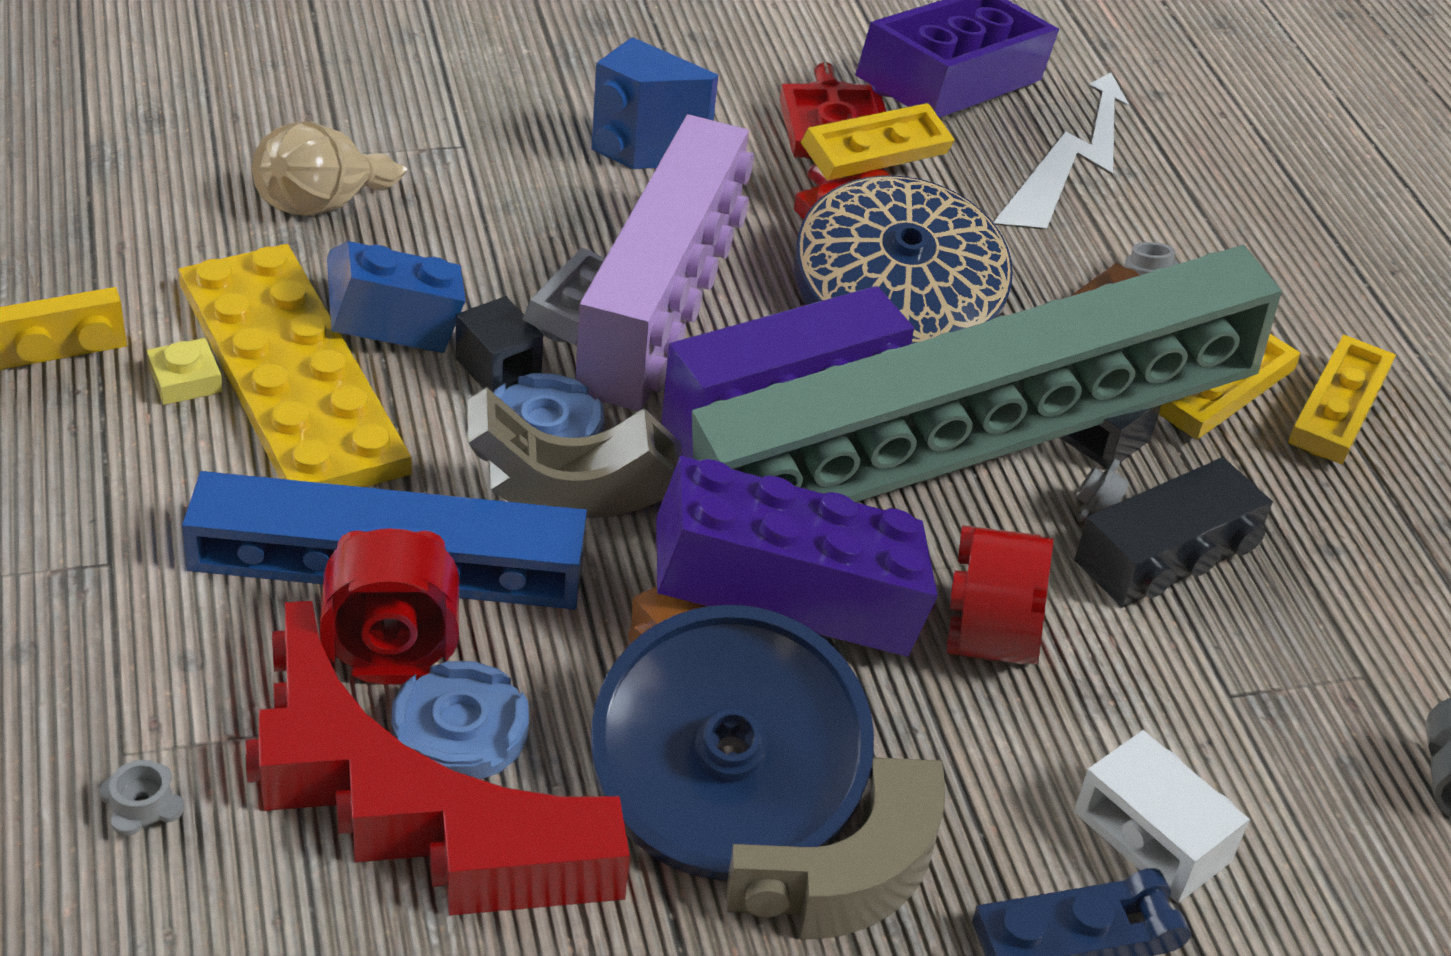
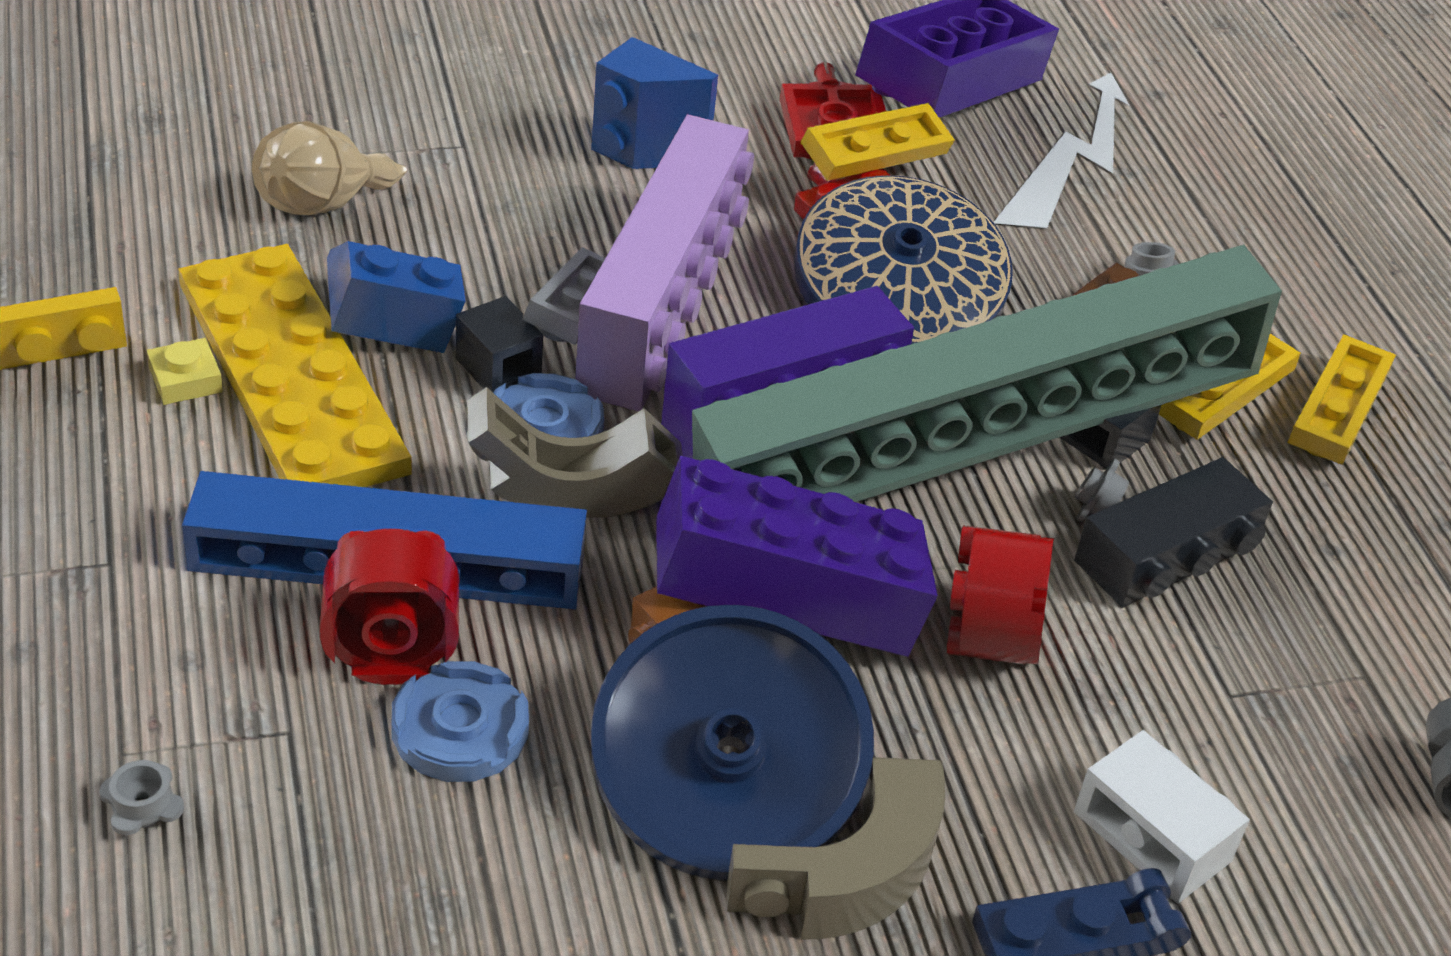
(483, 840): red arch -> none

